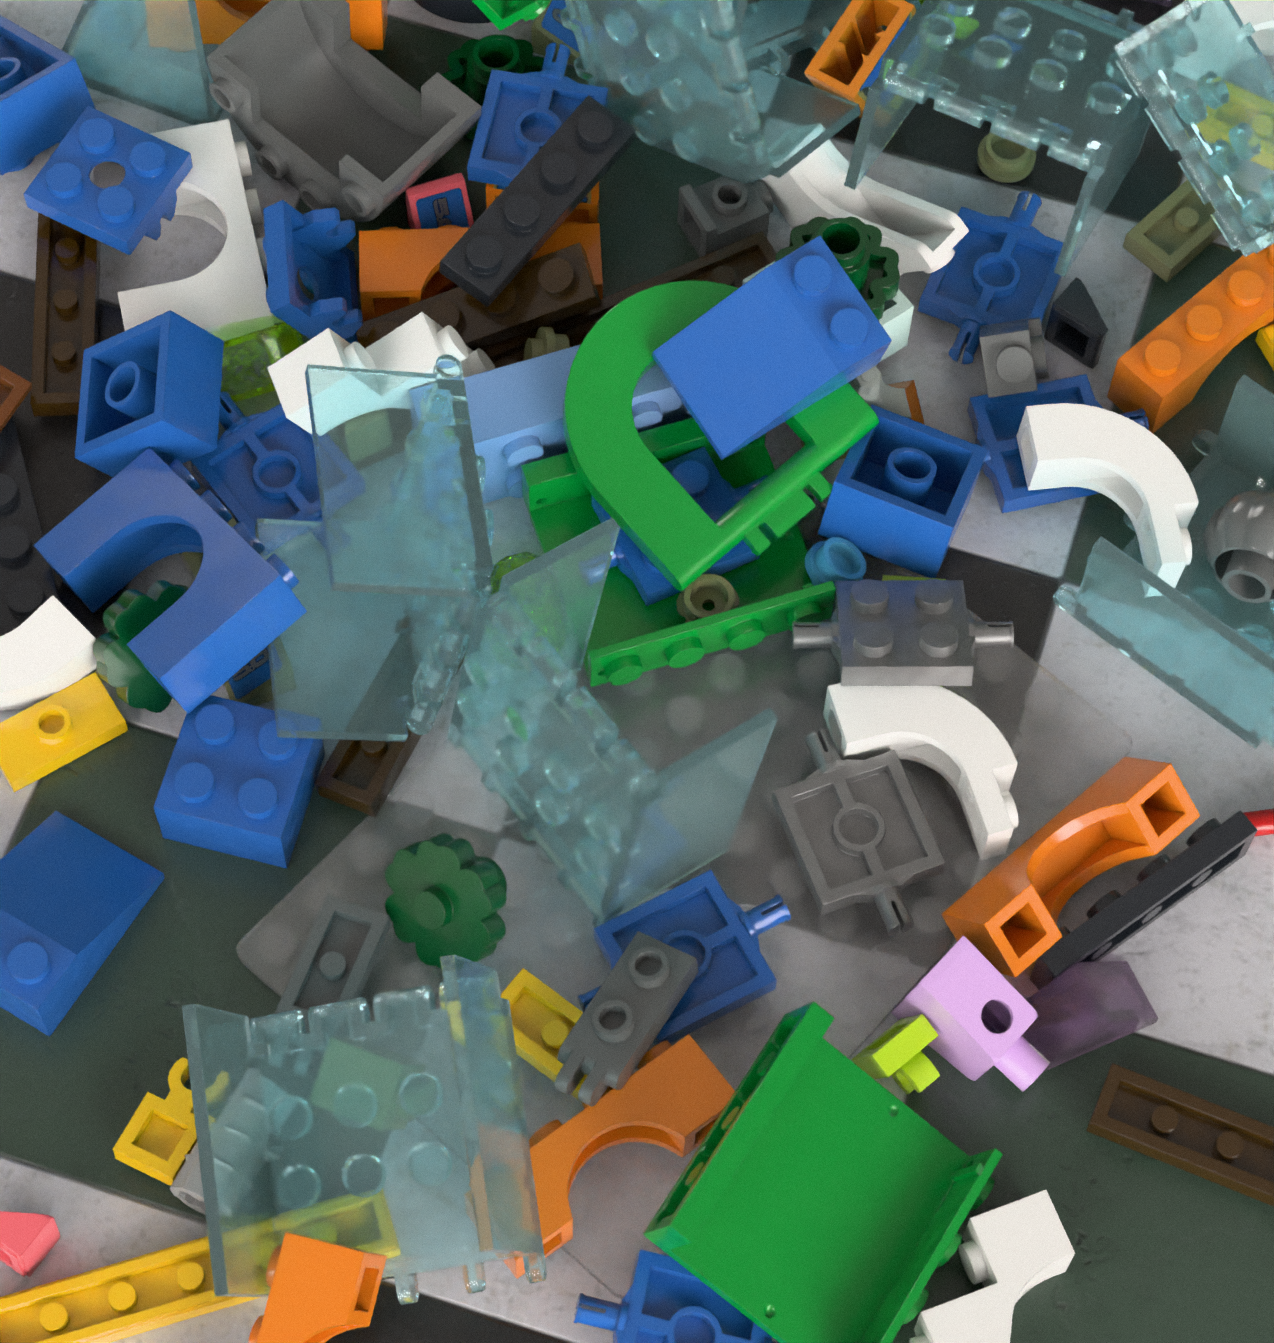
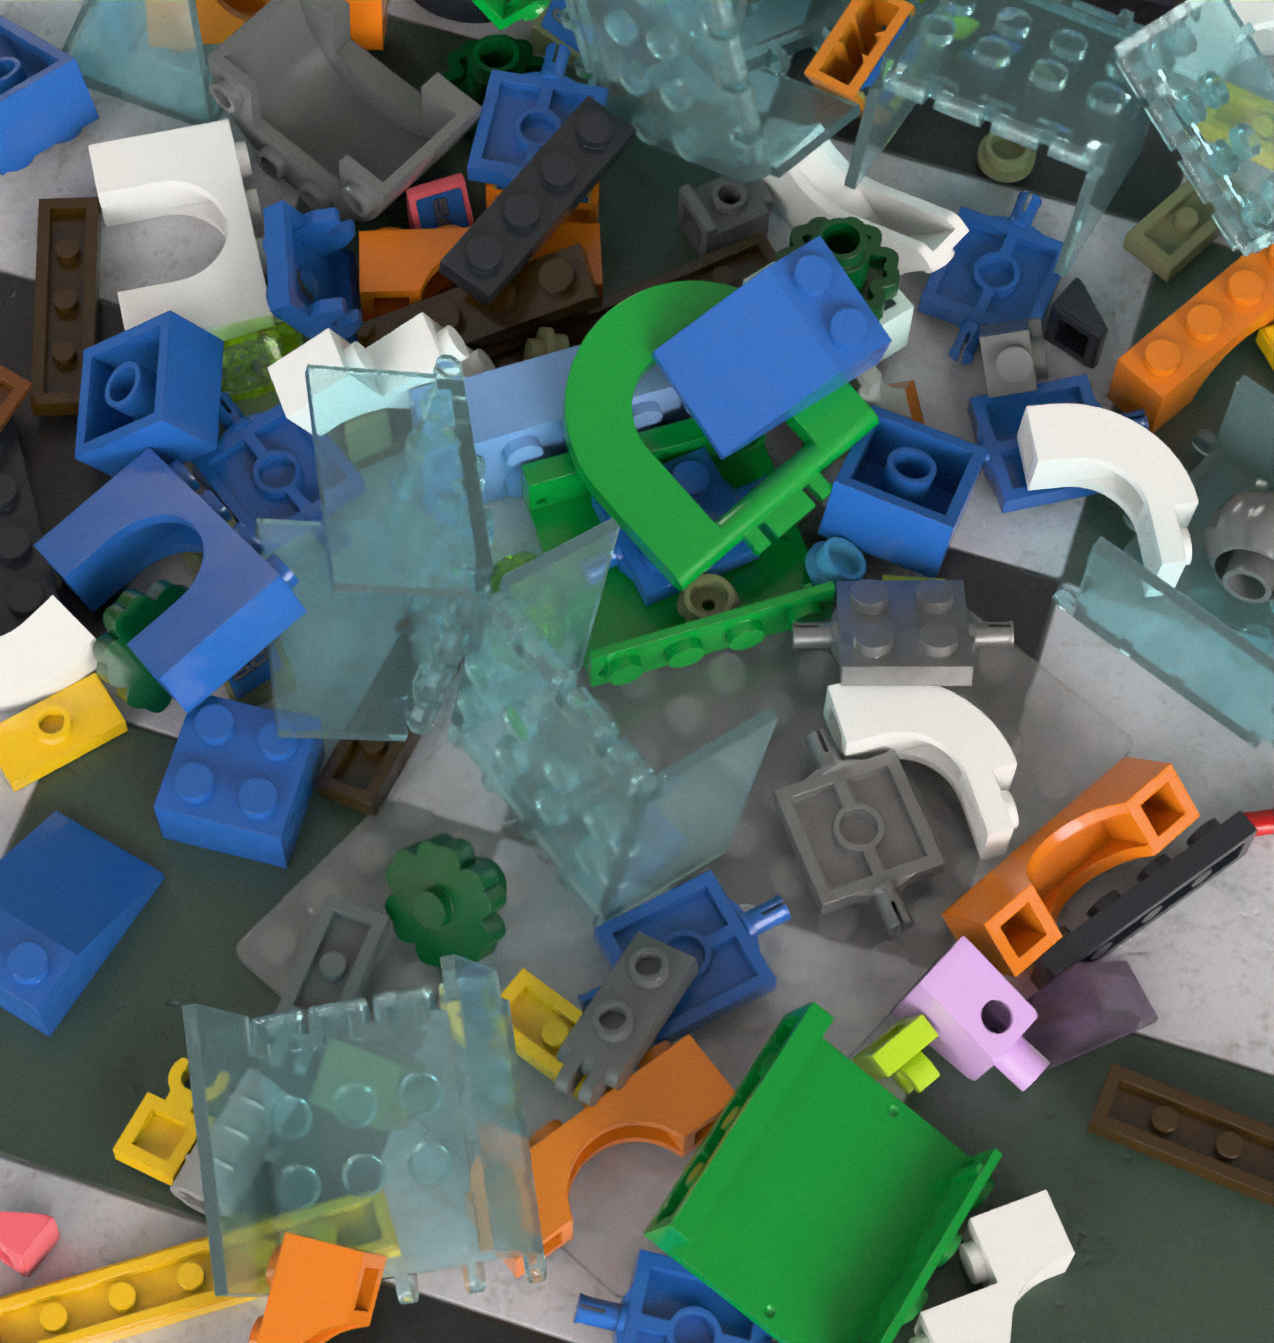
(119, 212): blue piece -> none

